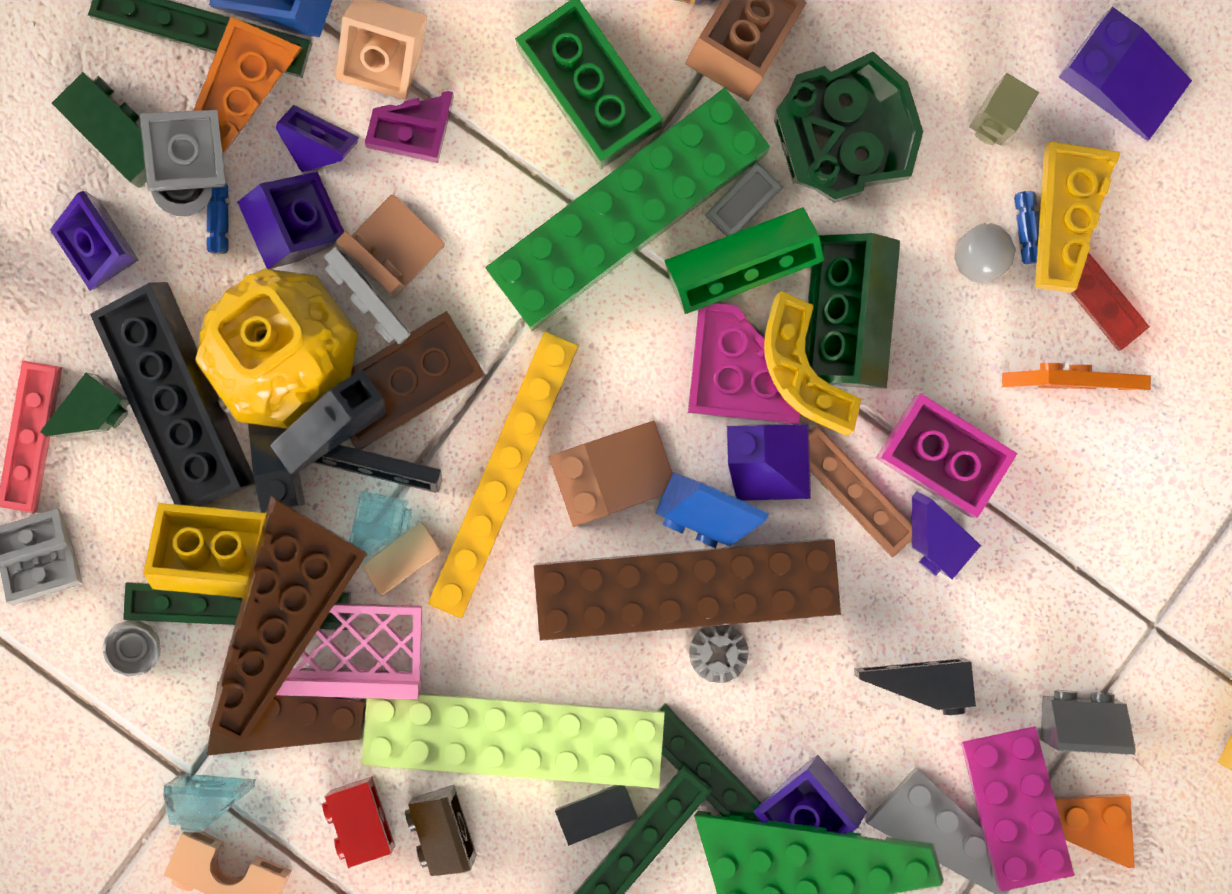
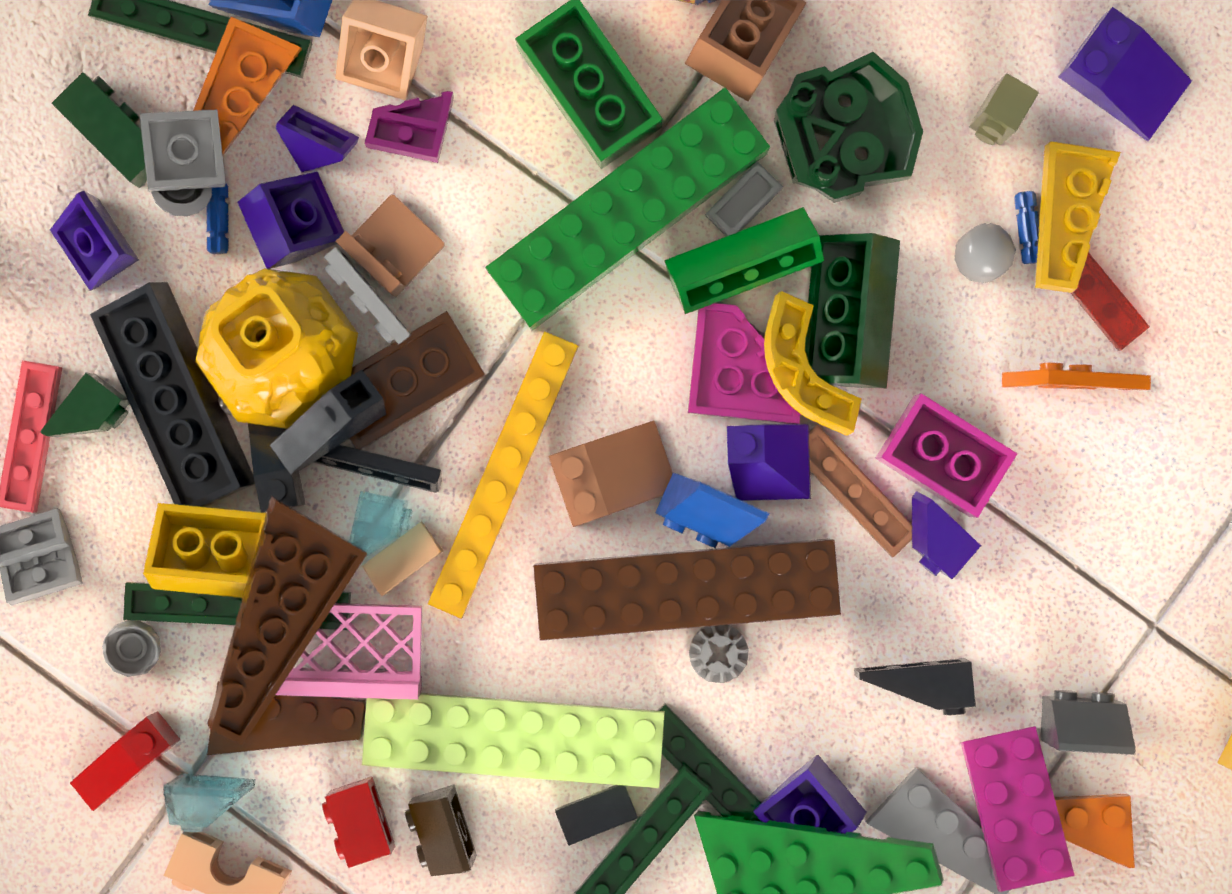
(125, 760): none -> red slope

